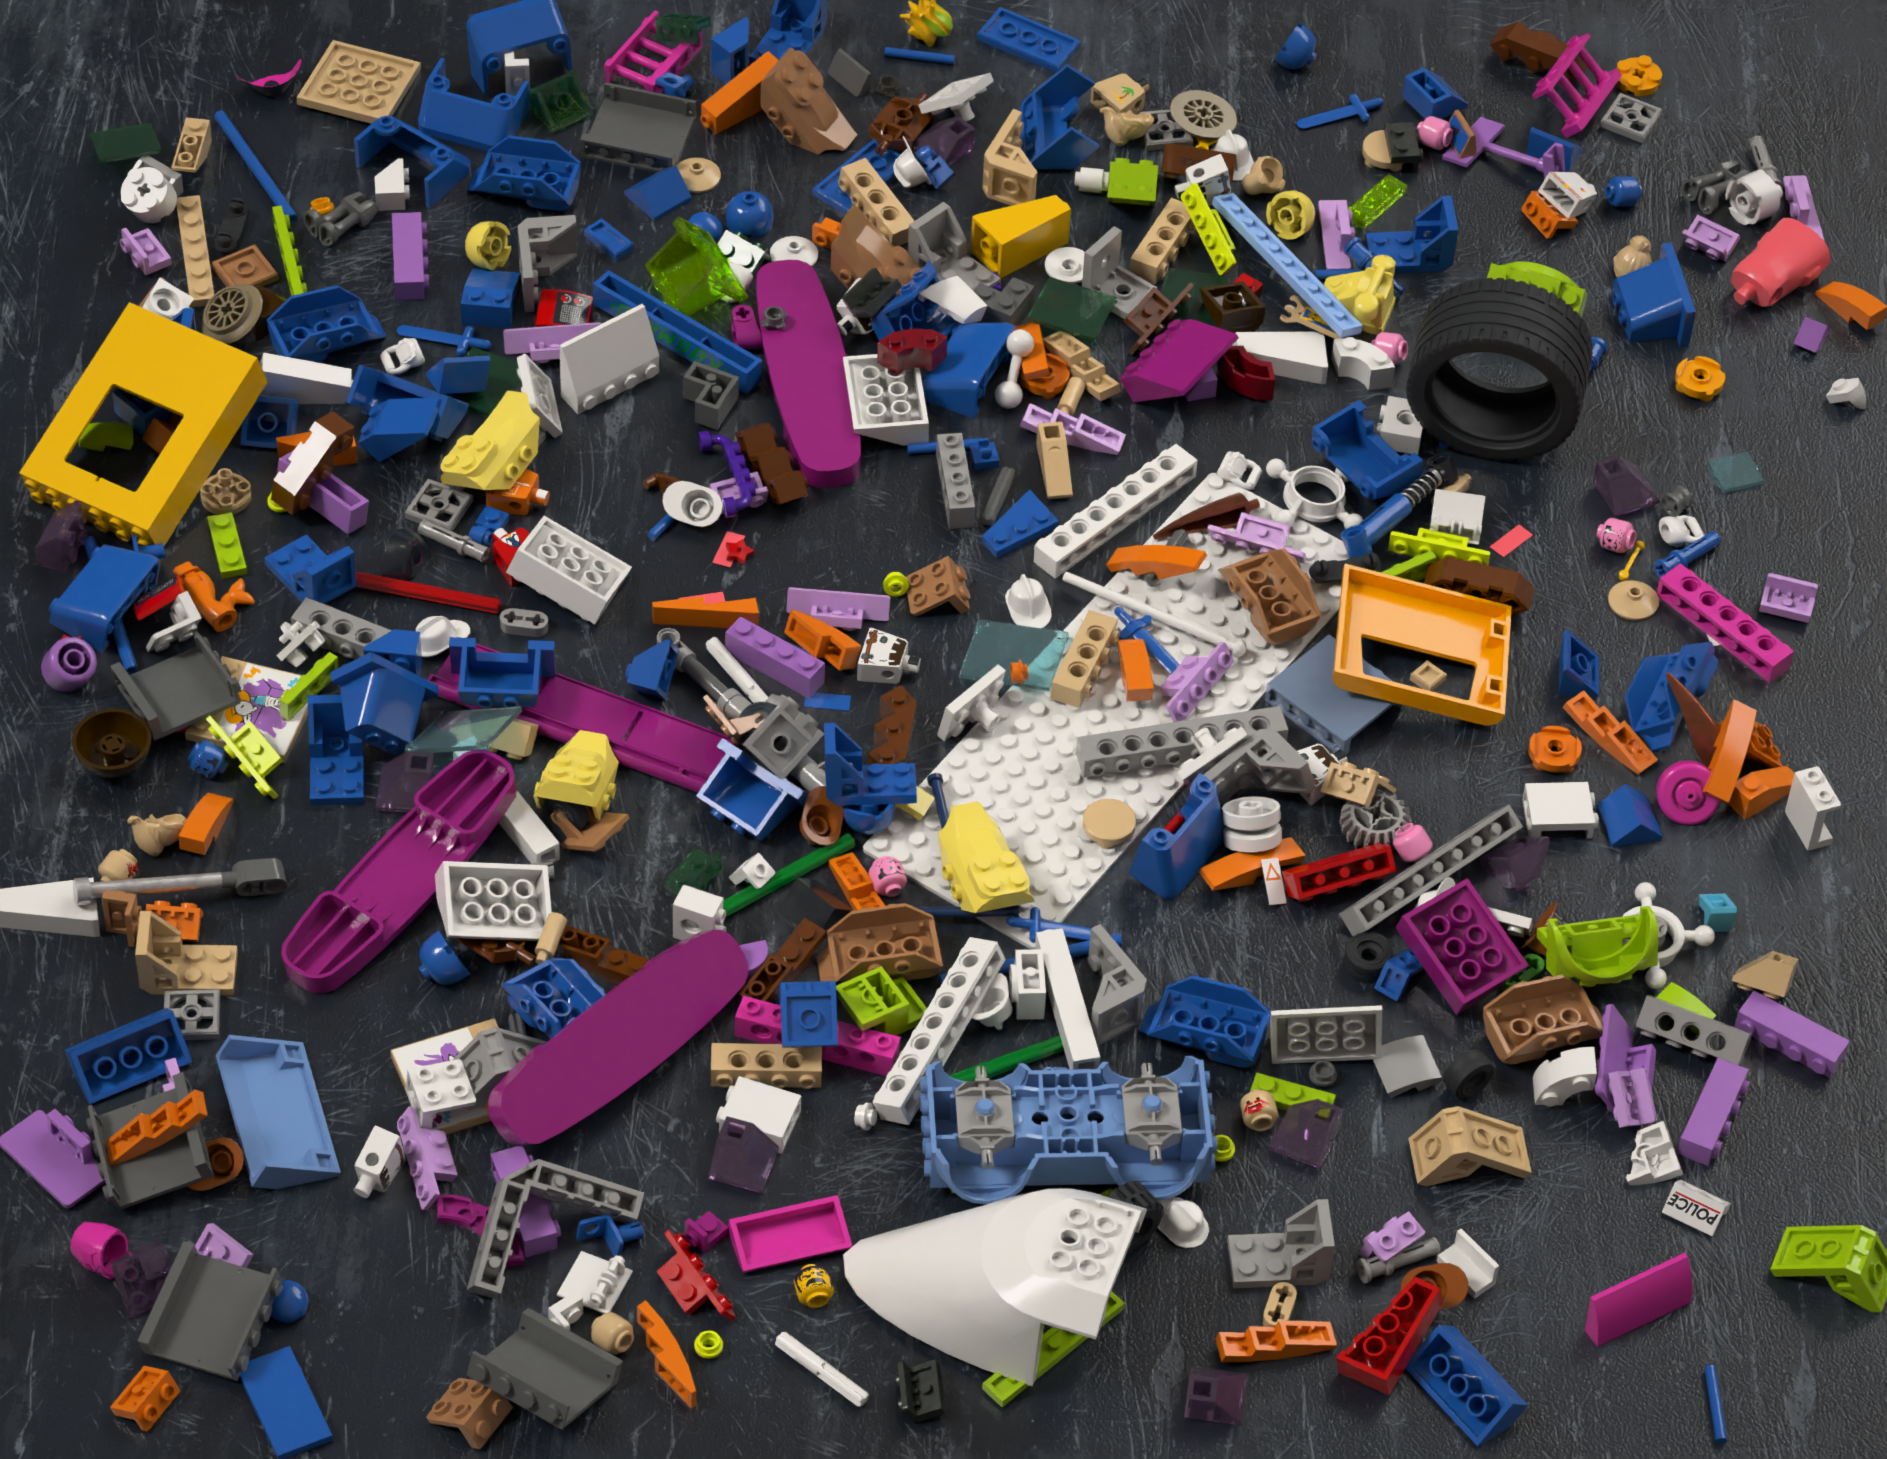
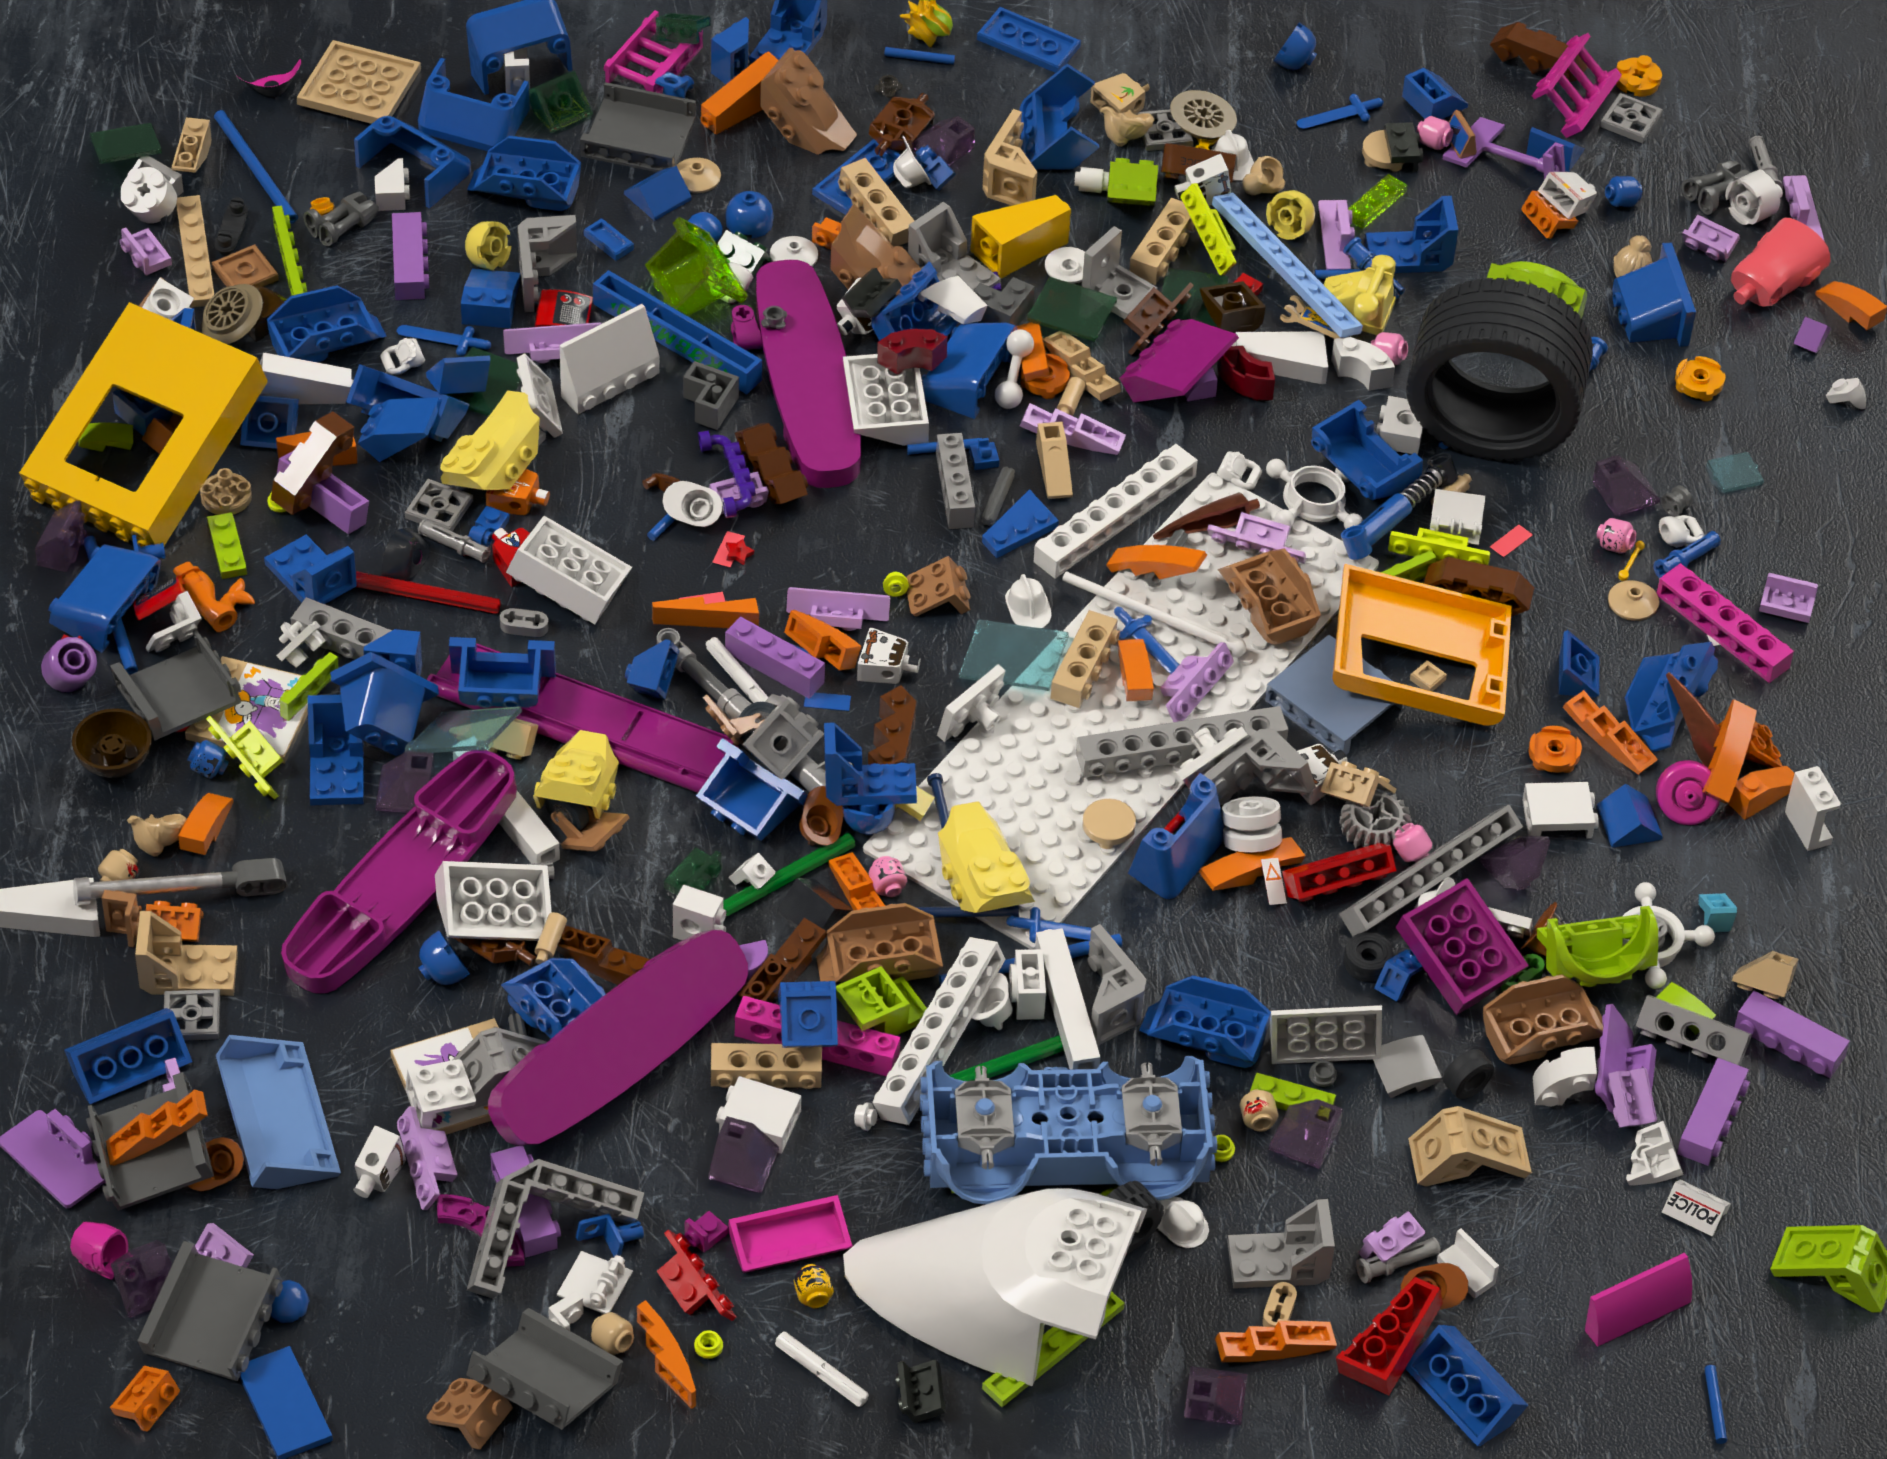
(436, 633): white piece -> none
(850, 74): dark grey slope -> none
(957, 96): white plate -> none
(1018, 672): orange plate -> none
(1330, 571): black piece -> none

